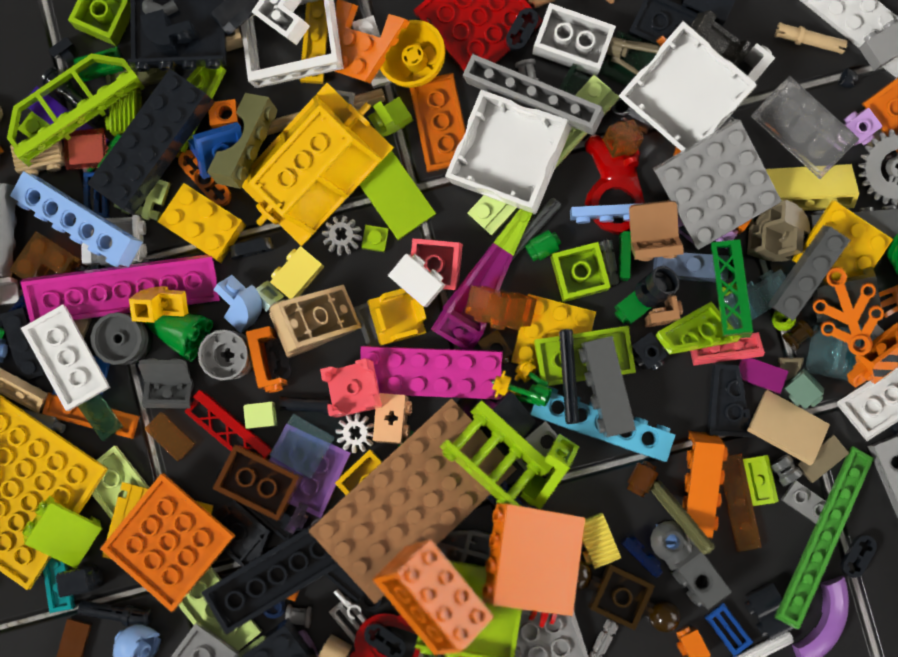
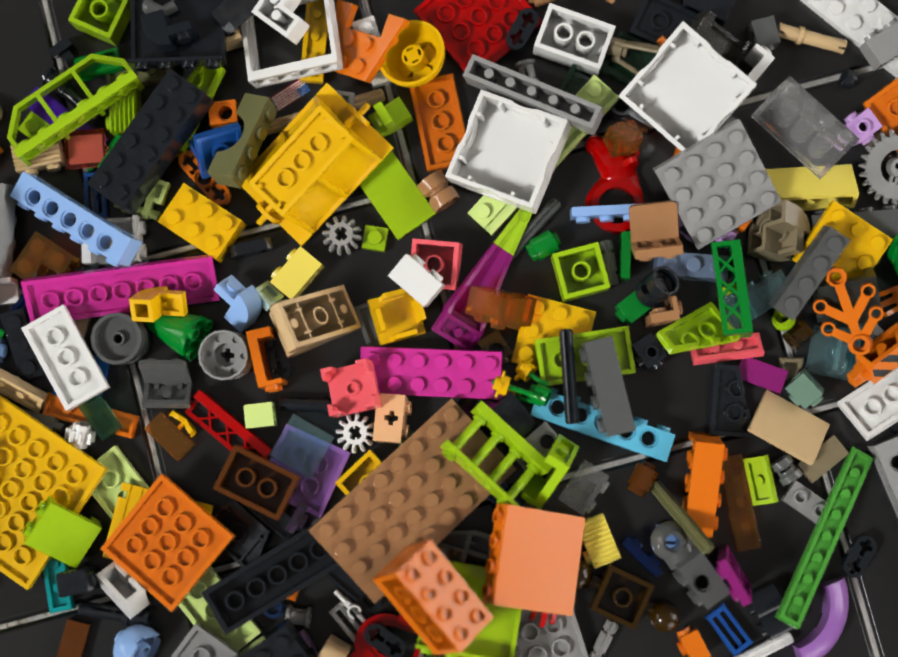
(80, 434): none -> white gear
(118, 587): none -> white piece
(184, 422): none -> yellow piece
(290, 94): none -> sticker
(438, 191): none -> medium nougat wheel
(584, 488): none -> clear bracket
(729, 569): none -> magenta plate
(764, 32): none -> dark grey brick

